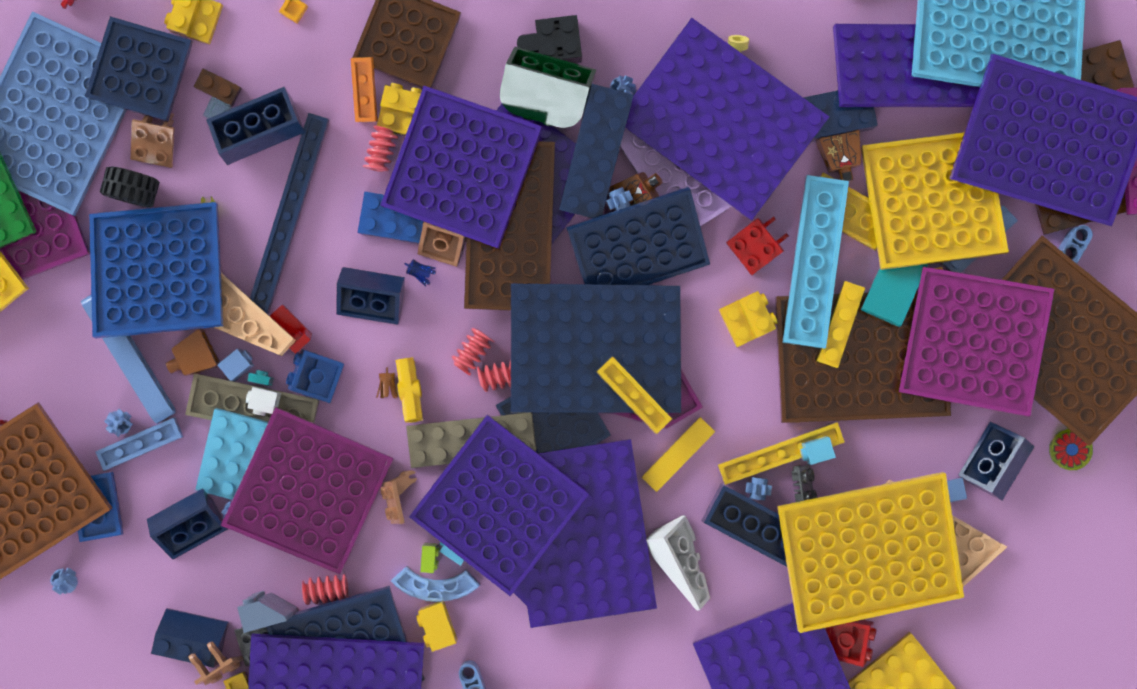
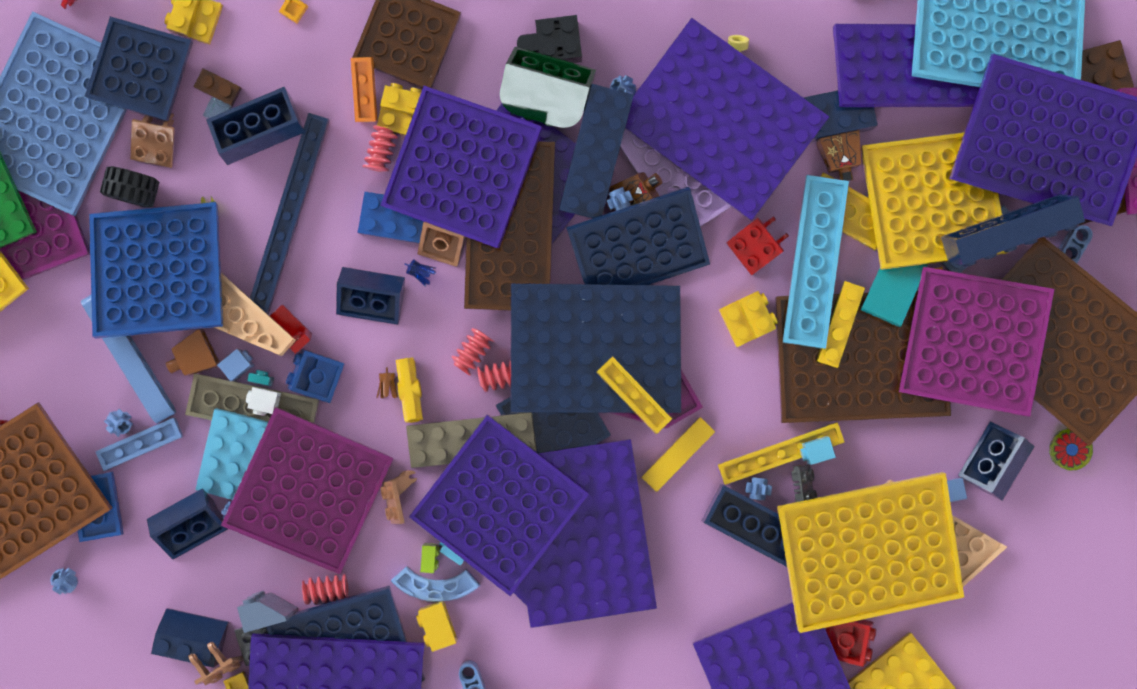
(675, 553): white wedge -> none
(1013, 229): none -> dark blue brick

